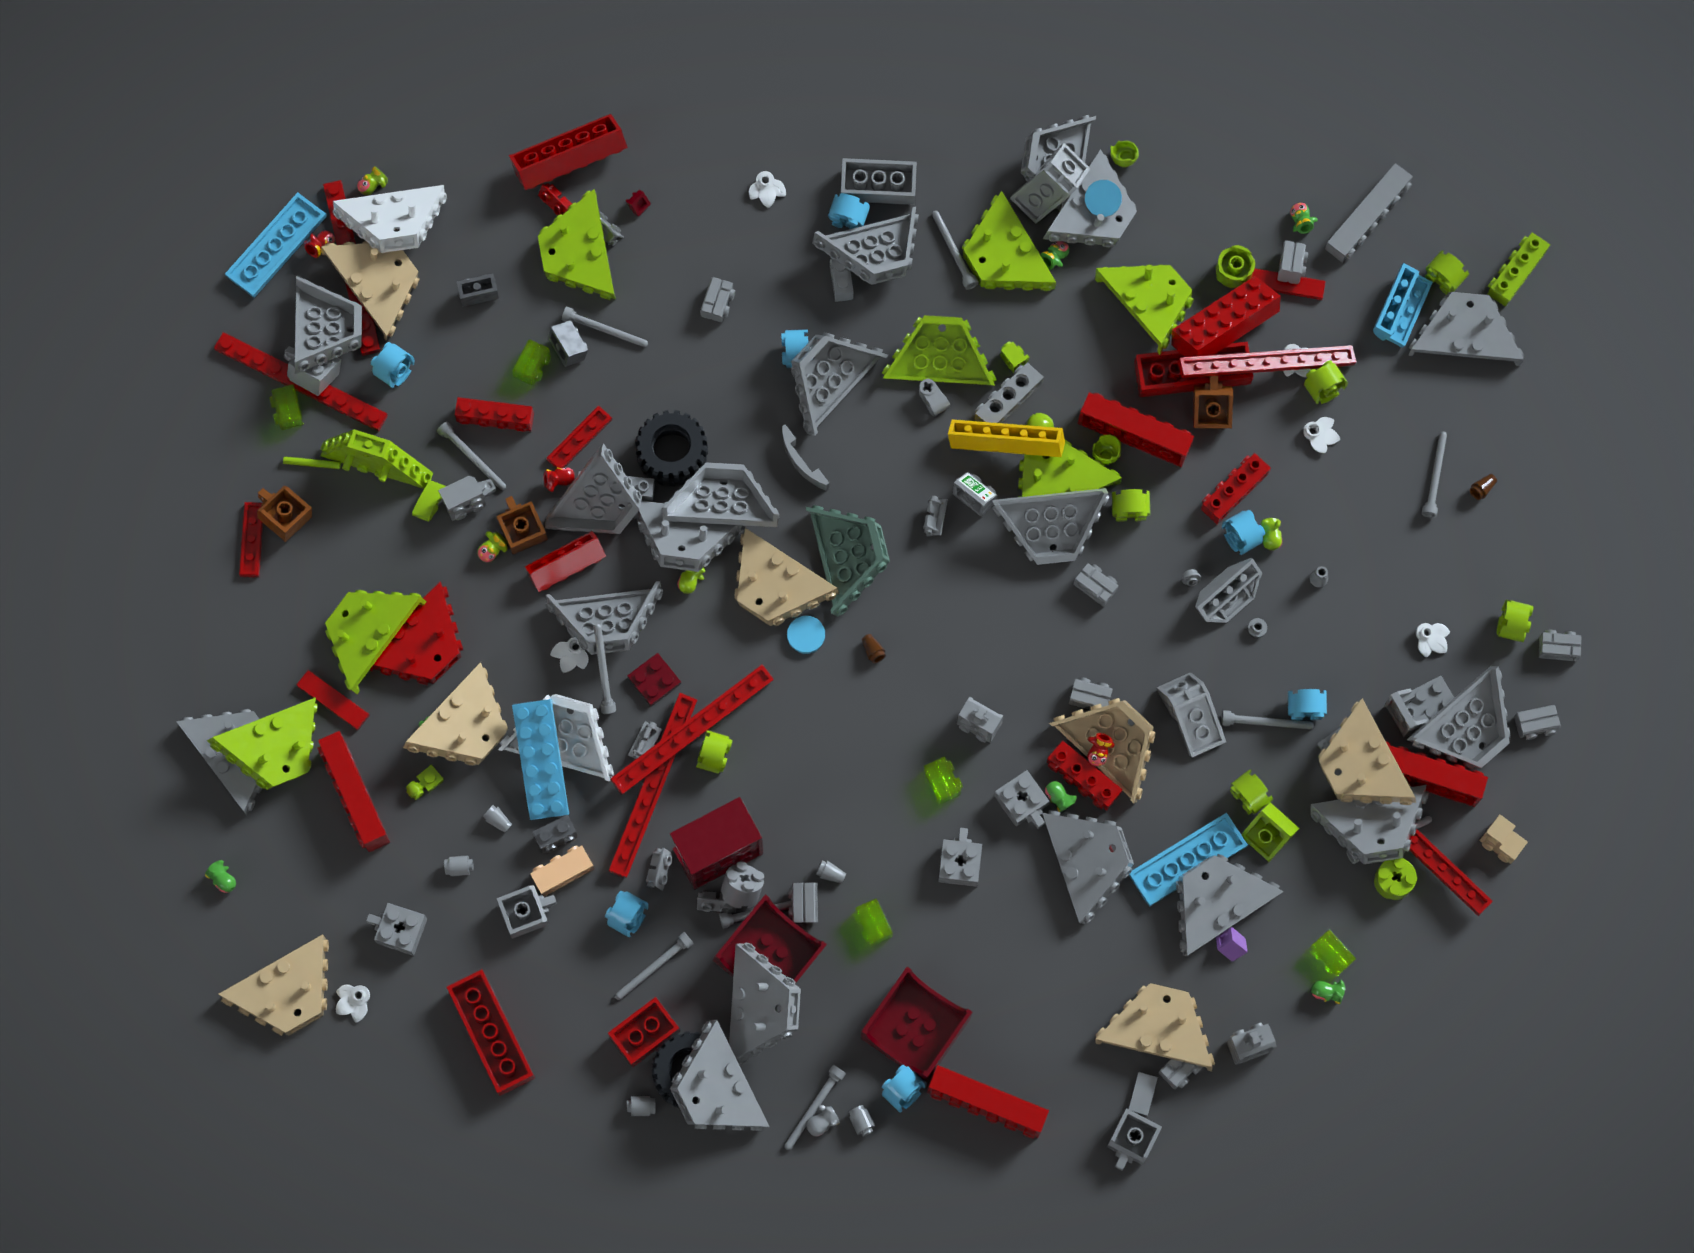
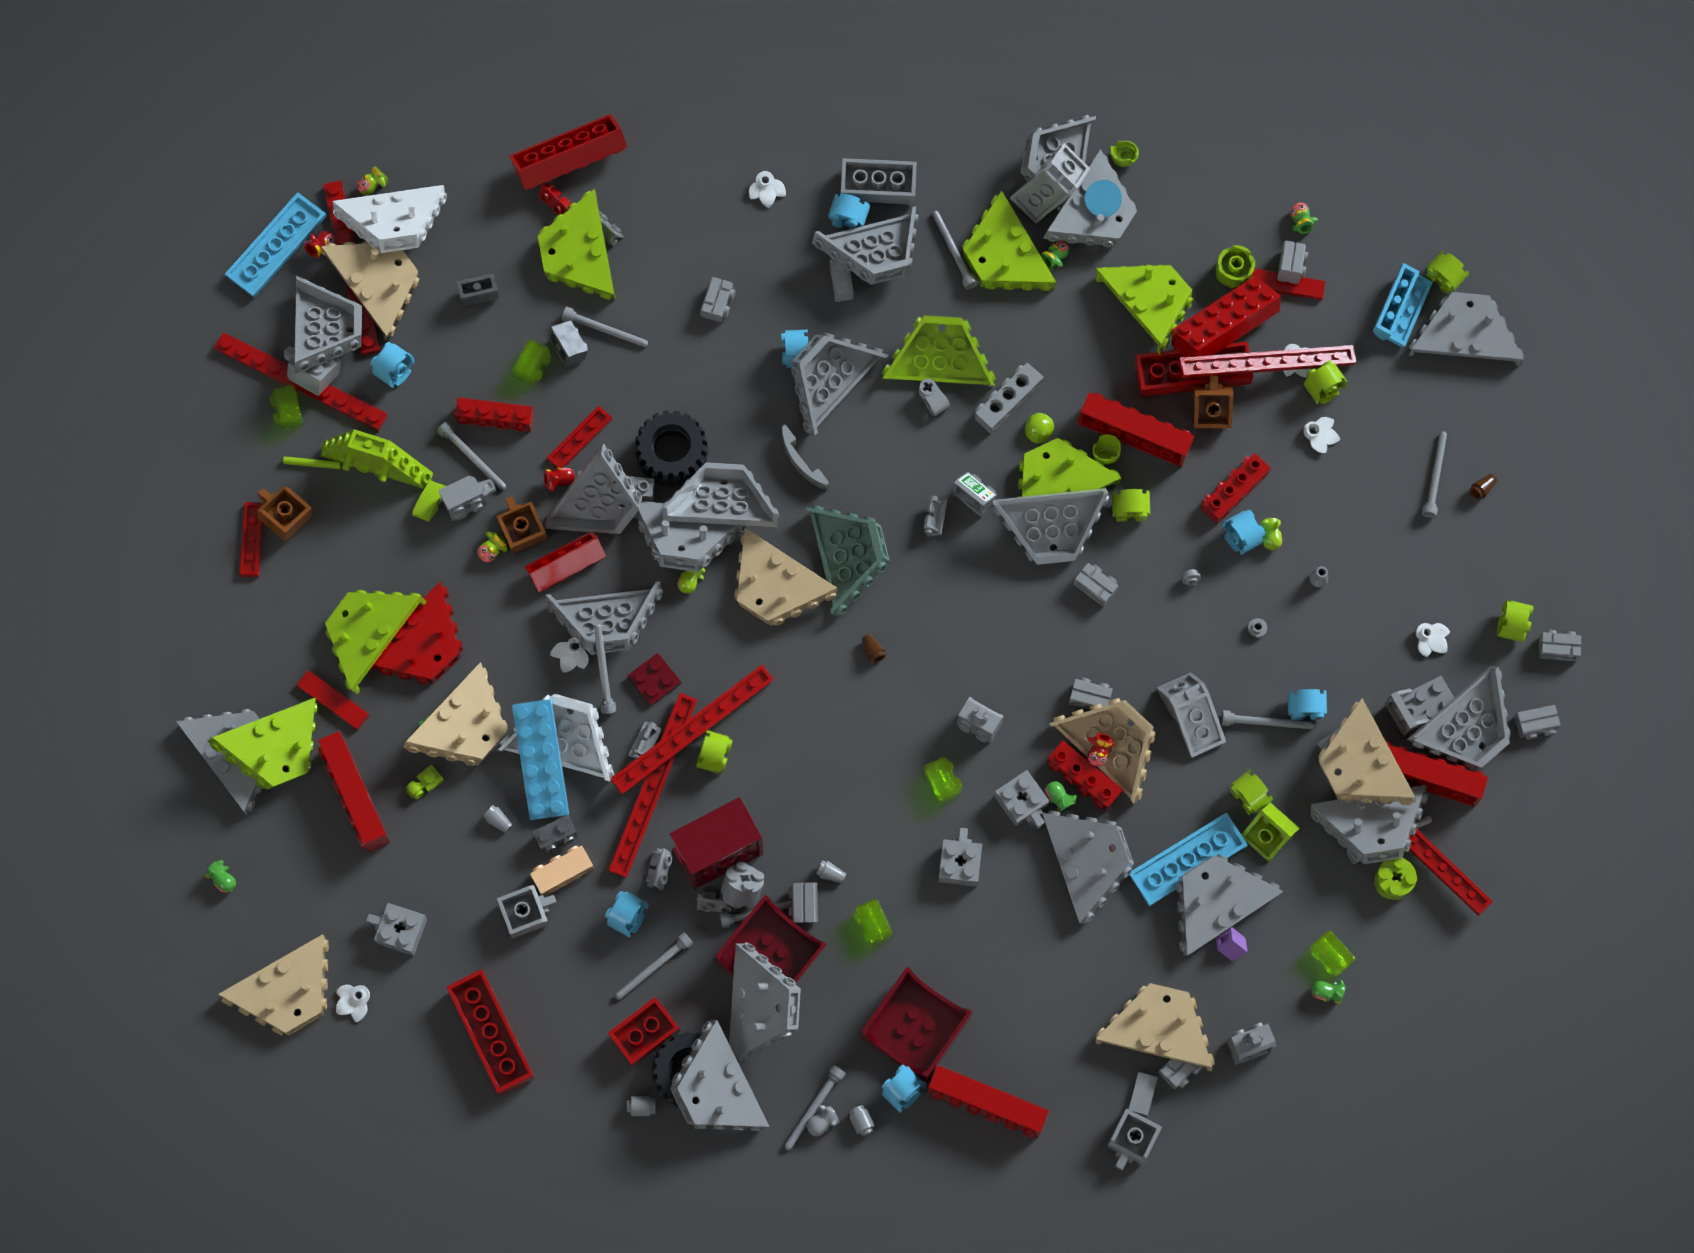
(458, 866): light grey brick -> none
(638, 202): dark red tile -> none
(806, 634): medium azure tile -> none
(1006, 438): yellow brick -> none
(1013, 356): lime brick -> none
(1229, 592): light grey wedge -> none
(1367, 214): light grey brick -> none
(1503, 840): tan brick -> none
(1518, 269): lime brick -> none

